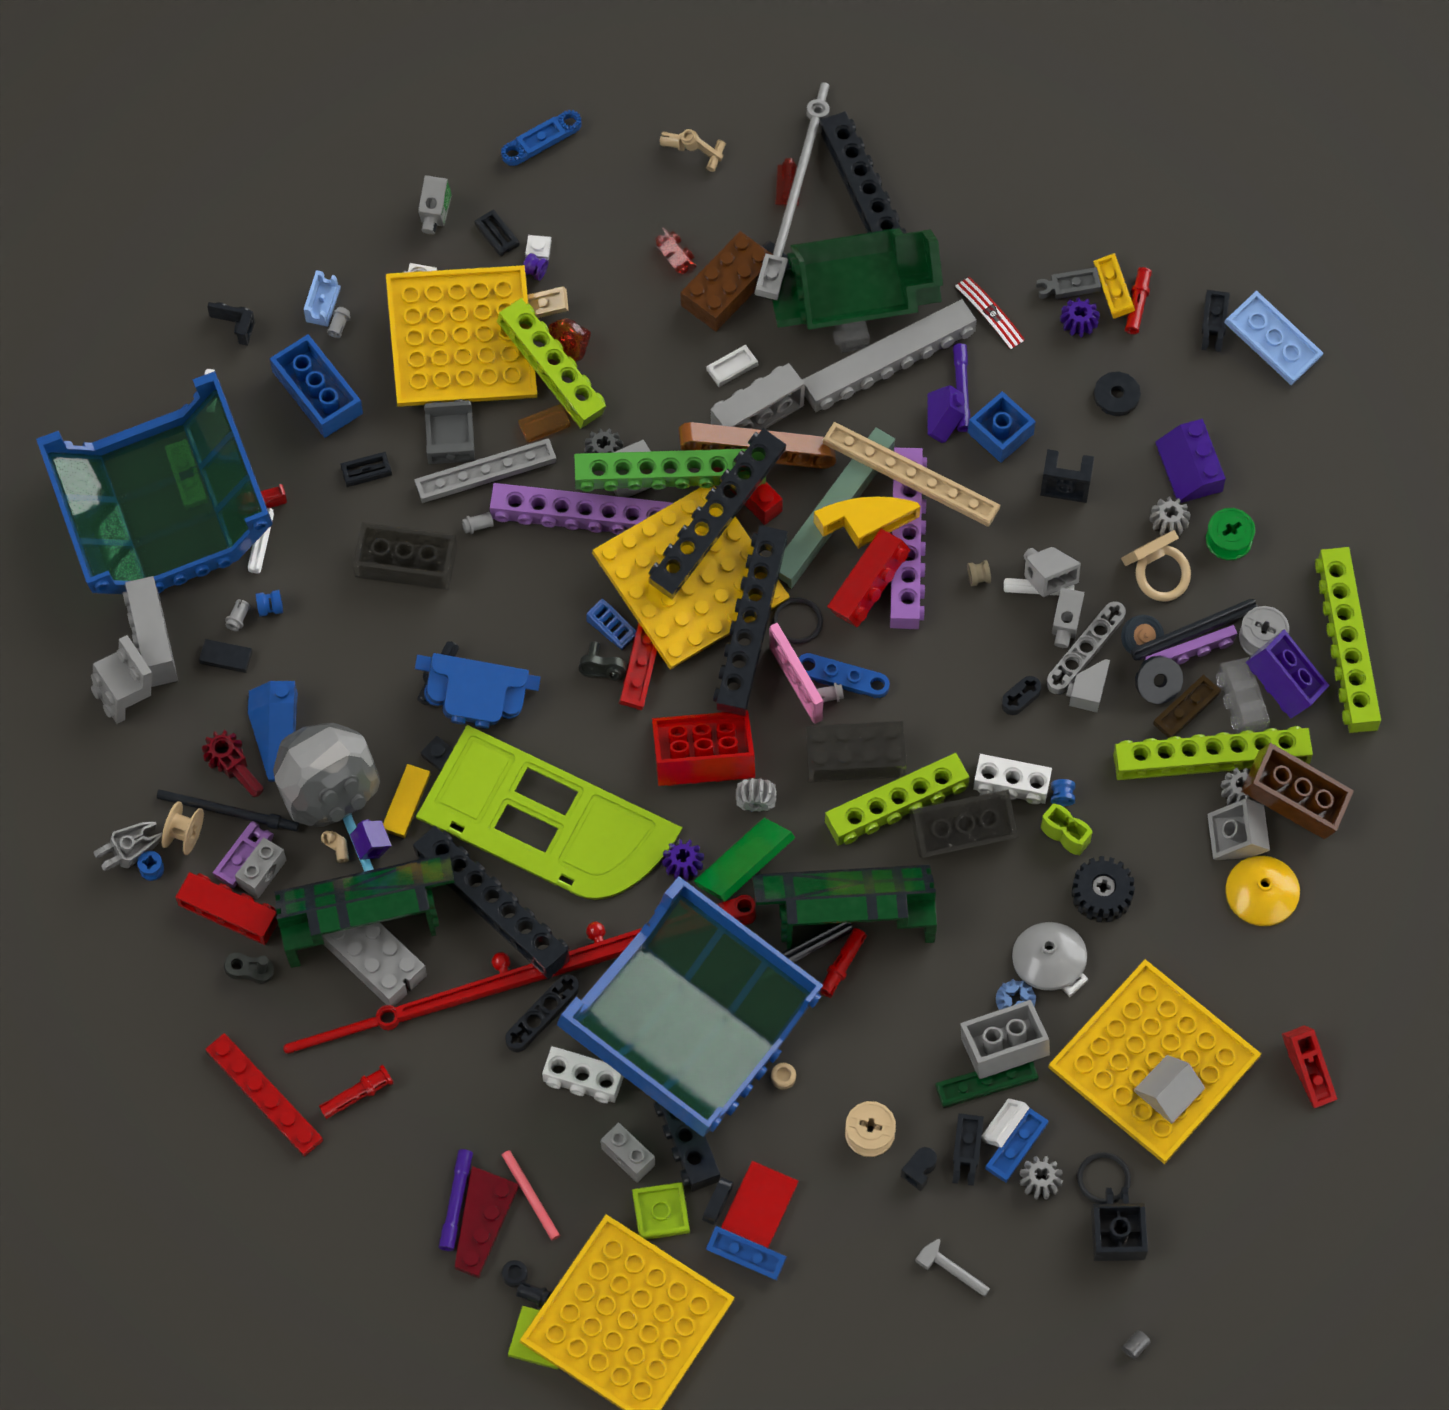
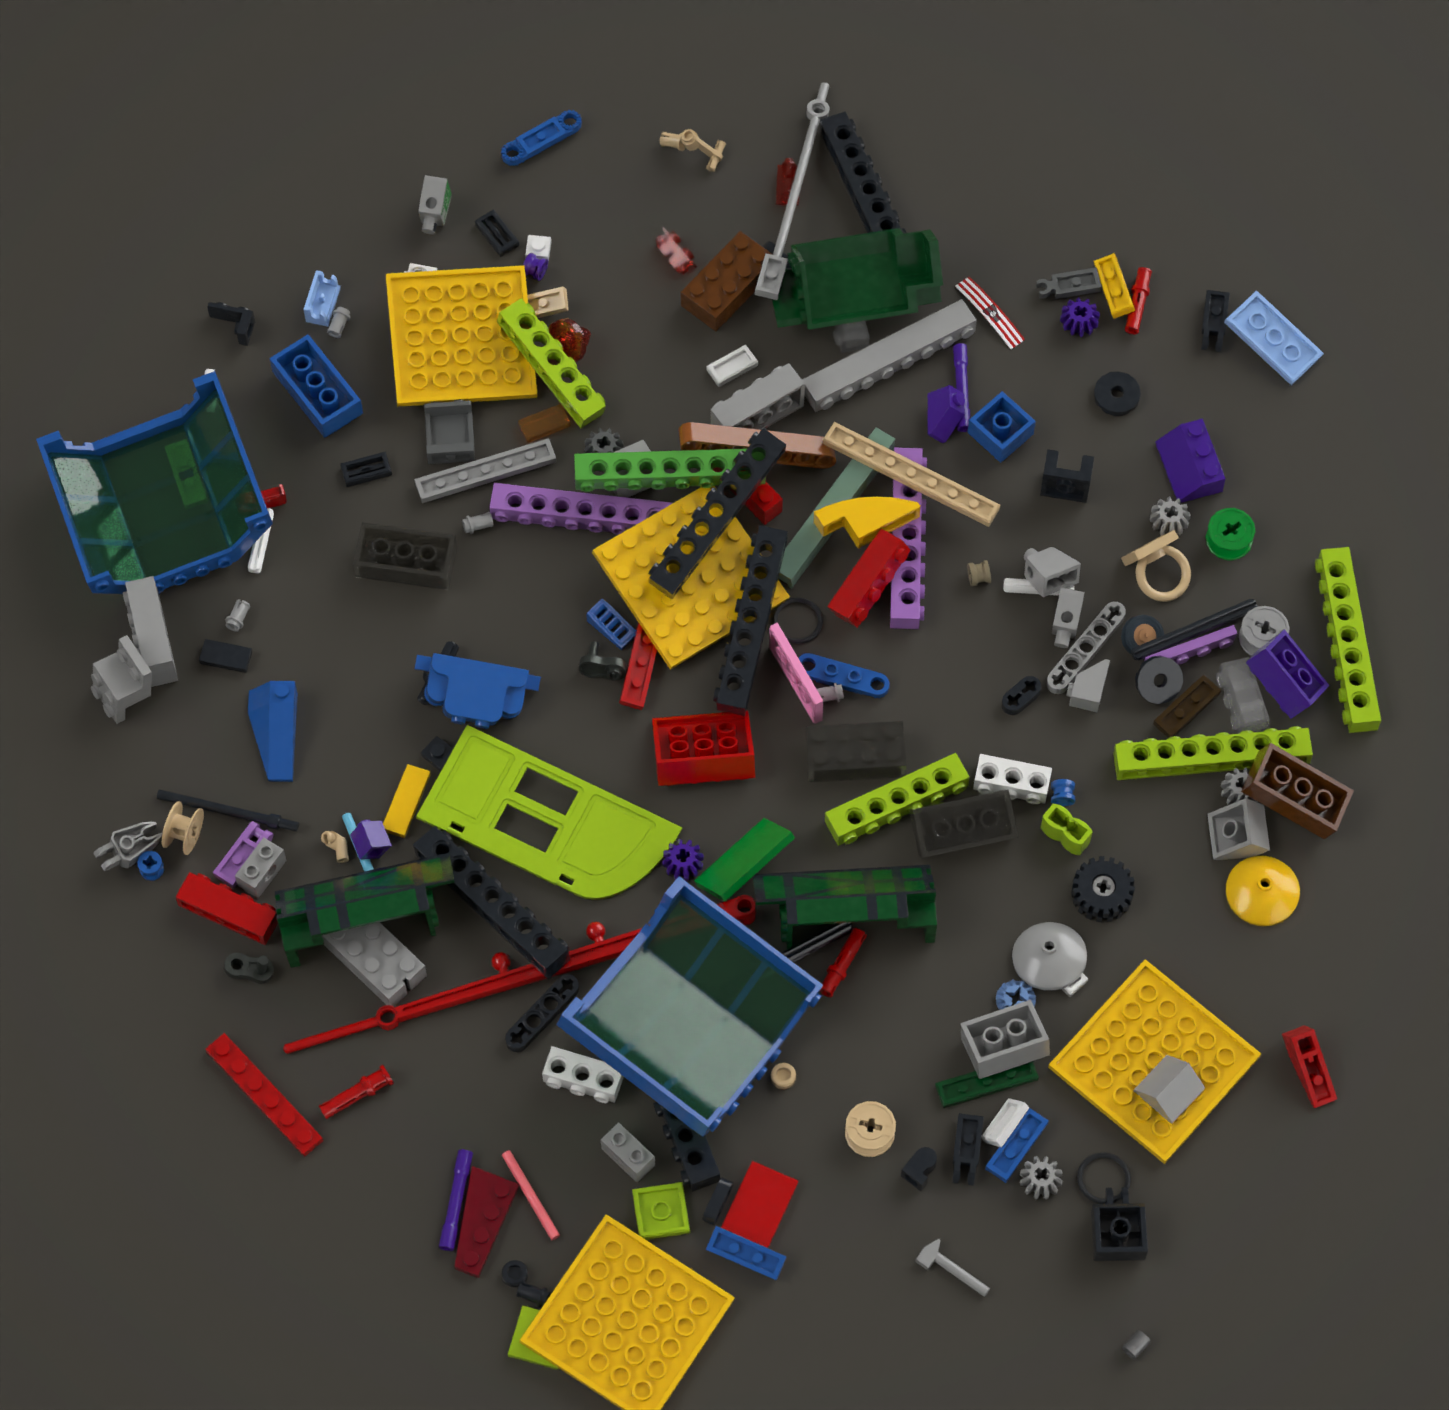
(232, 762): dark red gear -> none
(264, 604): blue wheel -> none
(325, 773): rock -> none
(756, 795): light grey gear -> none

